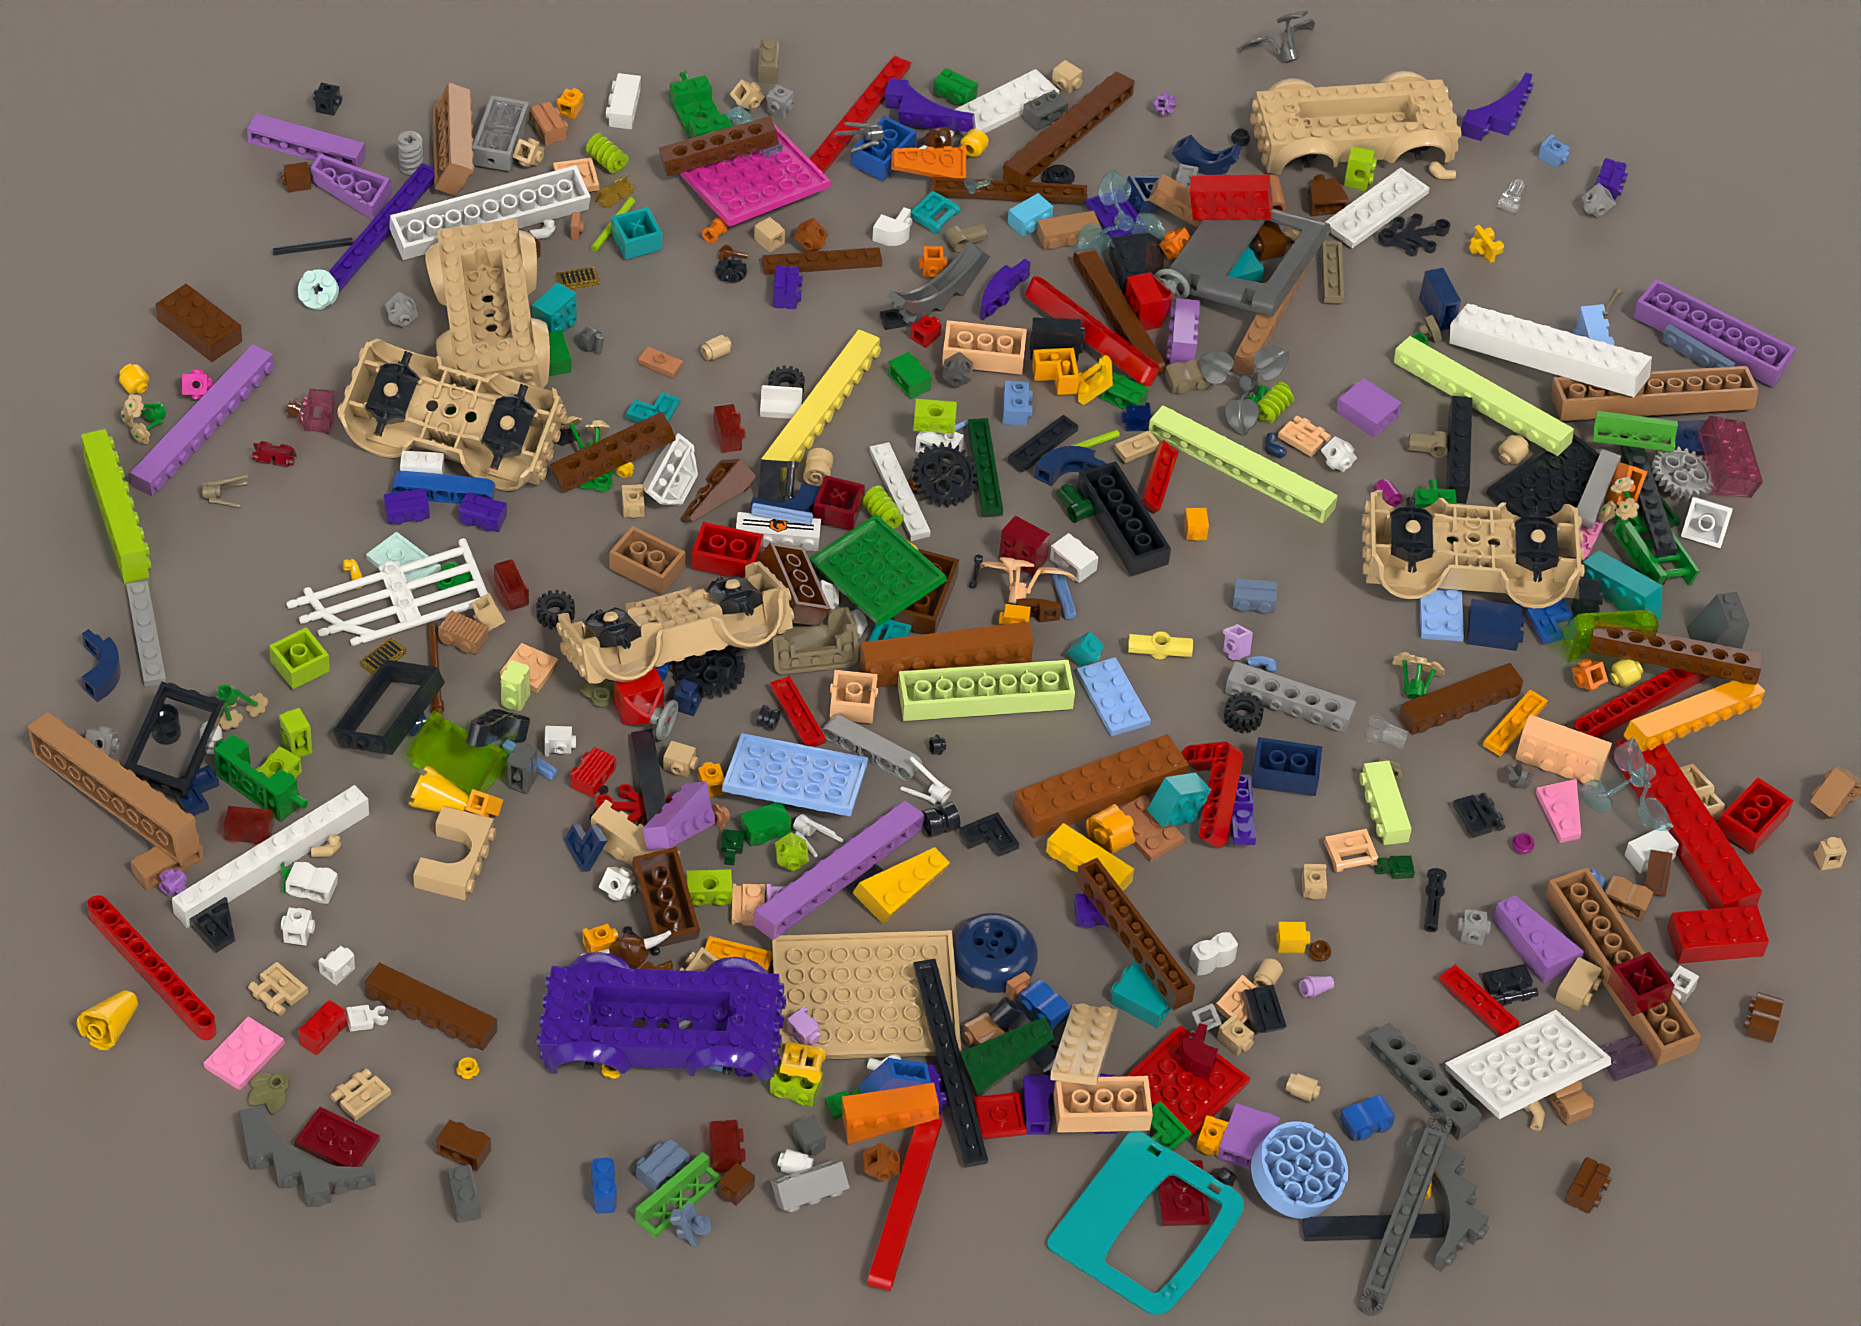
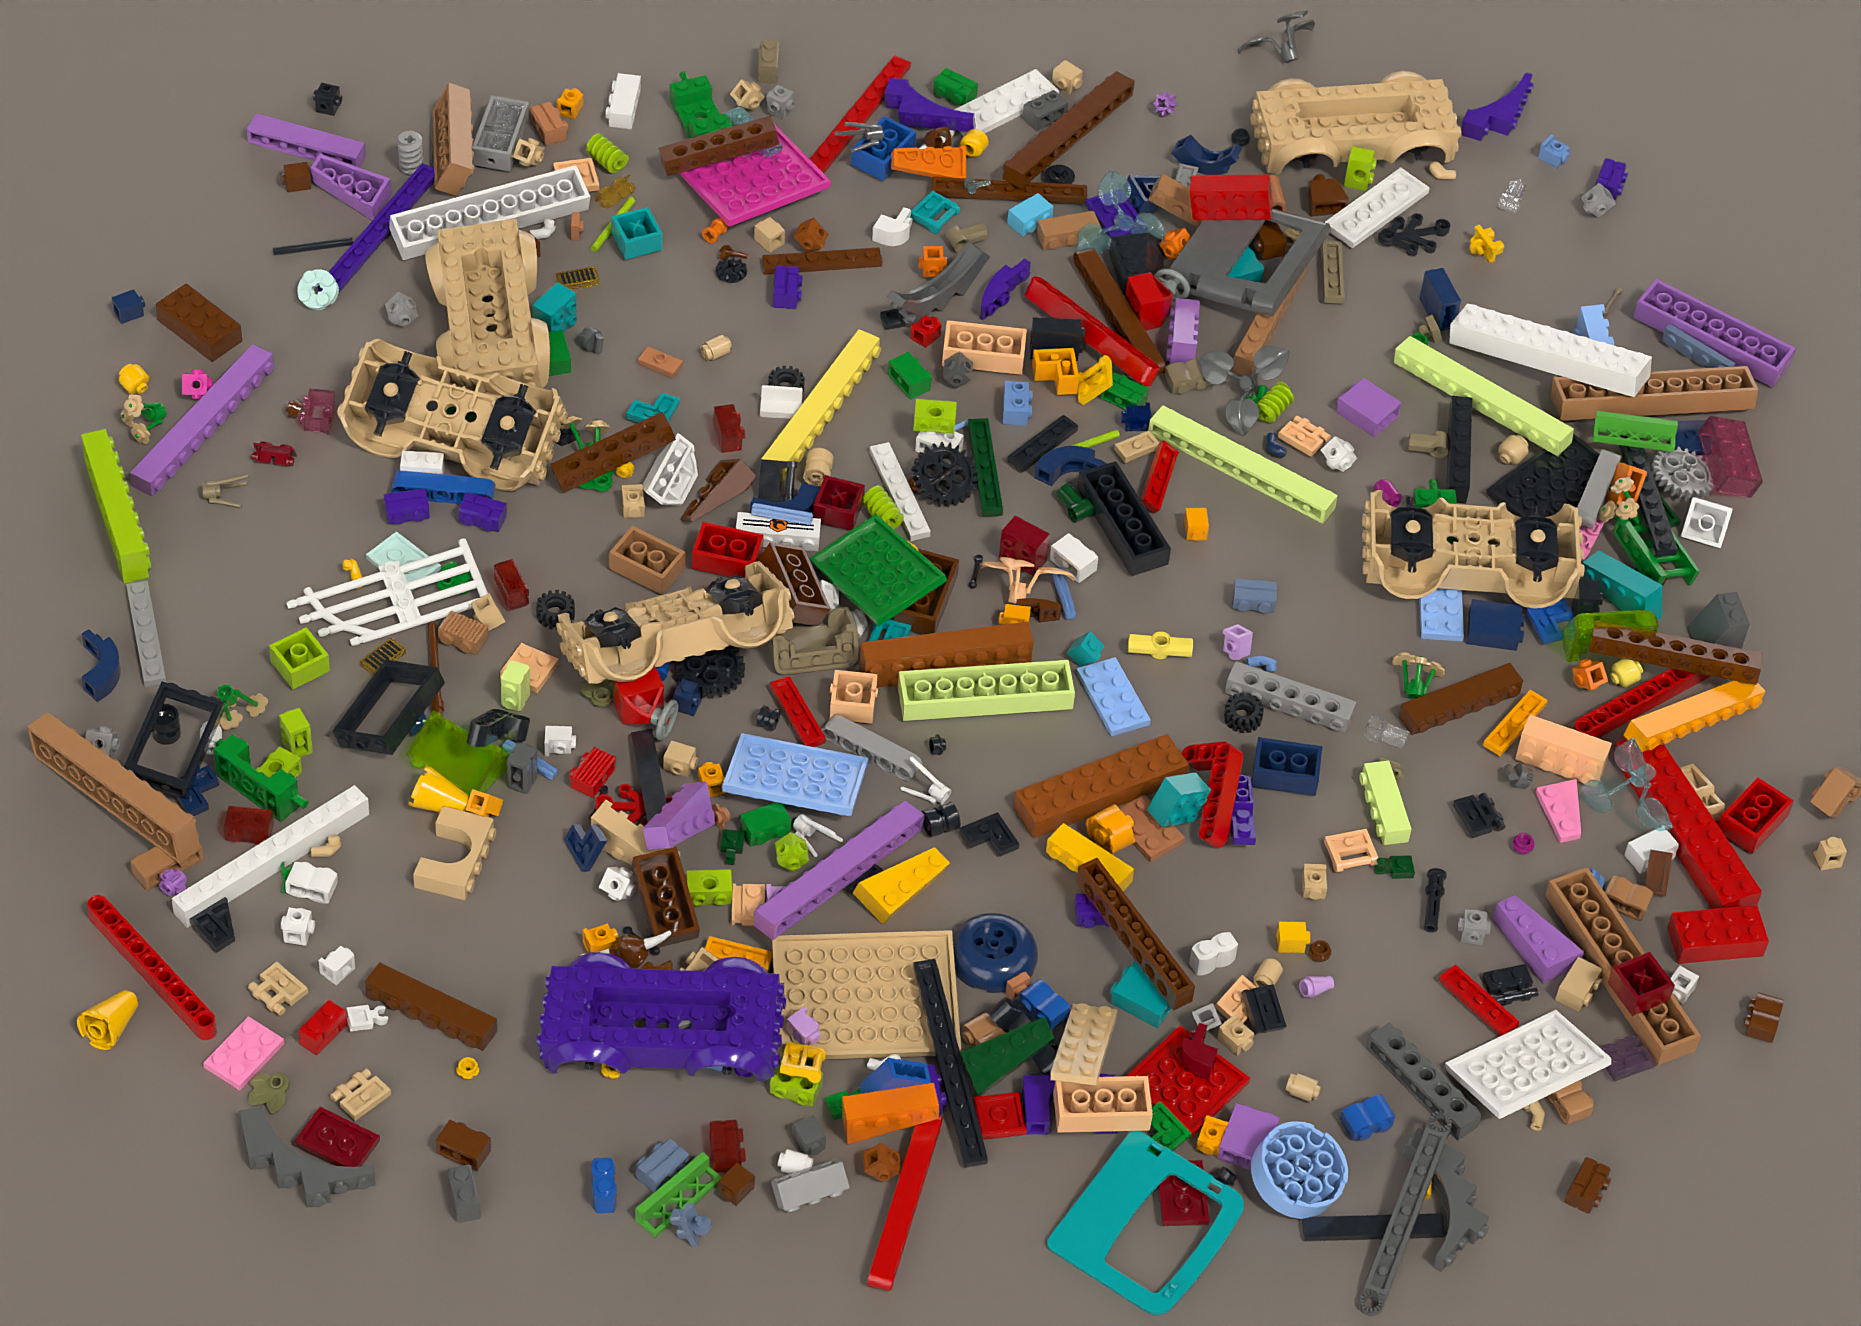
(128, 306): none -> dark blue brick

